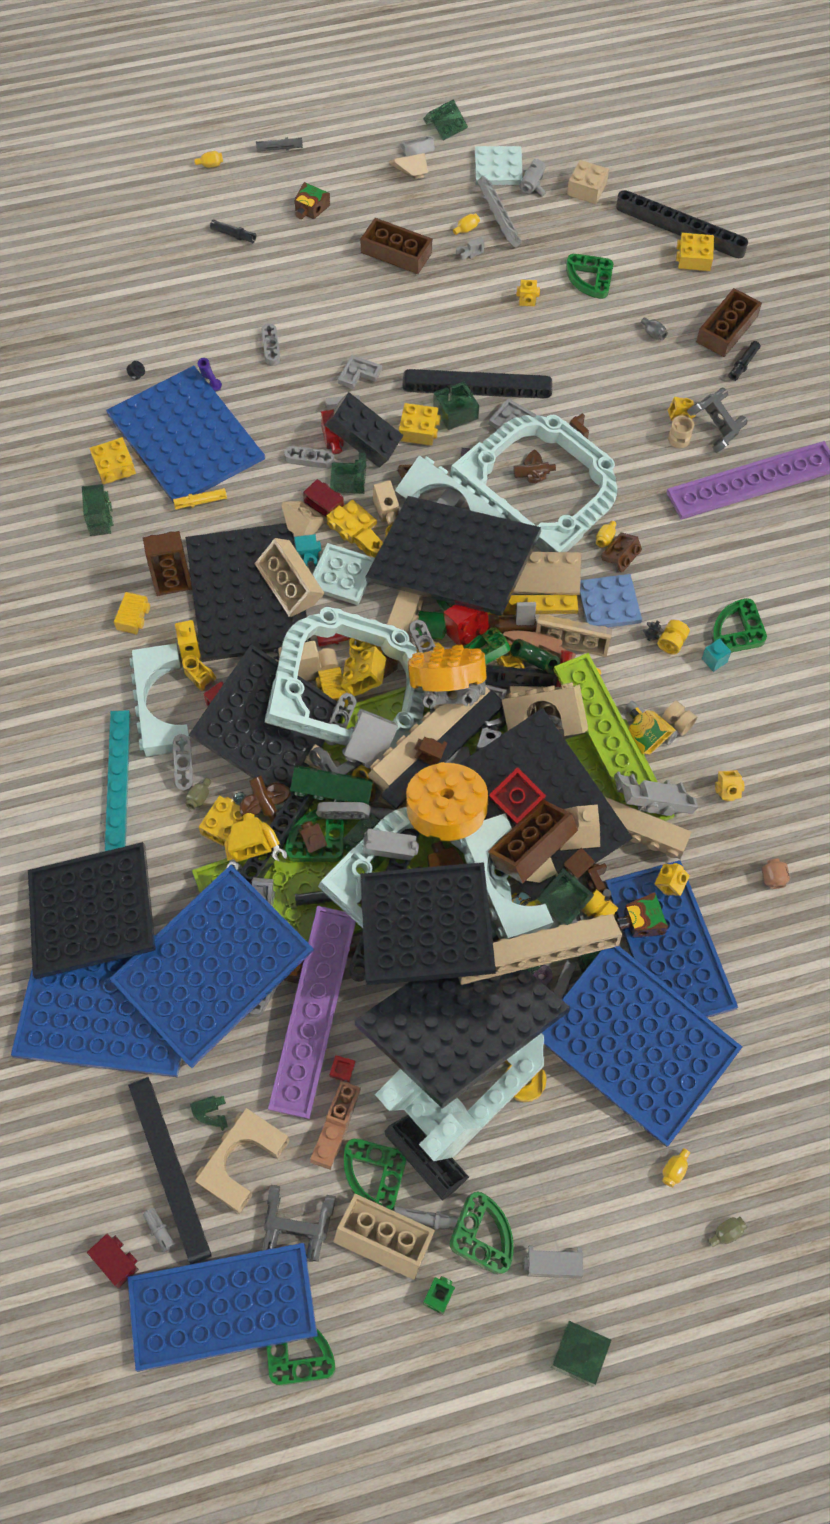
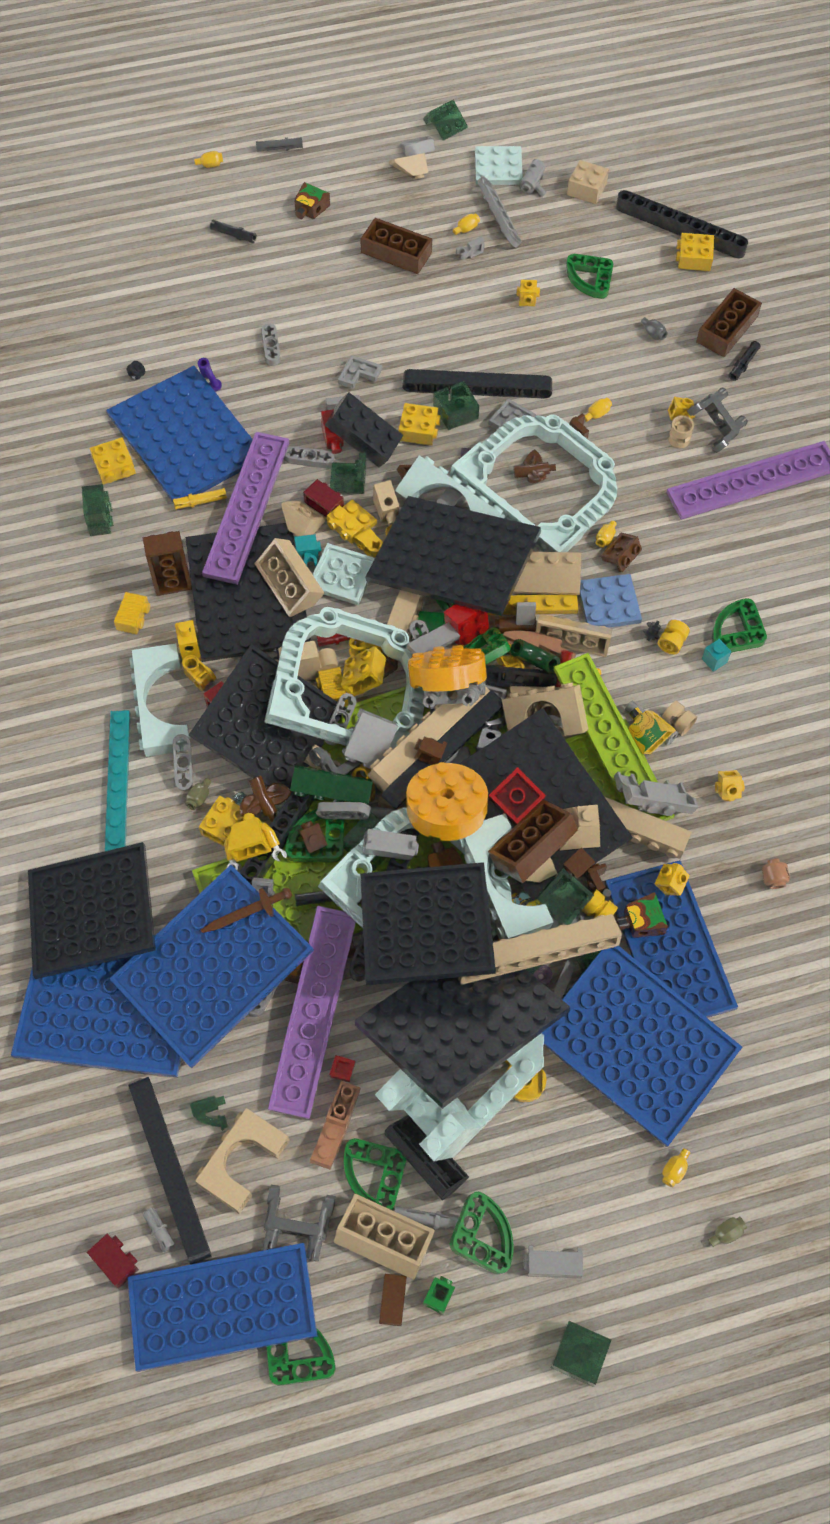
(246, 508): none -> medium lavender plate
(264, 903): none -> reddish brown sword
(393, 1299): none -> reddish brown slope
(439, 637): none -> light grey tile
(598, 409): none -> yellow plant

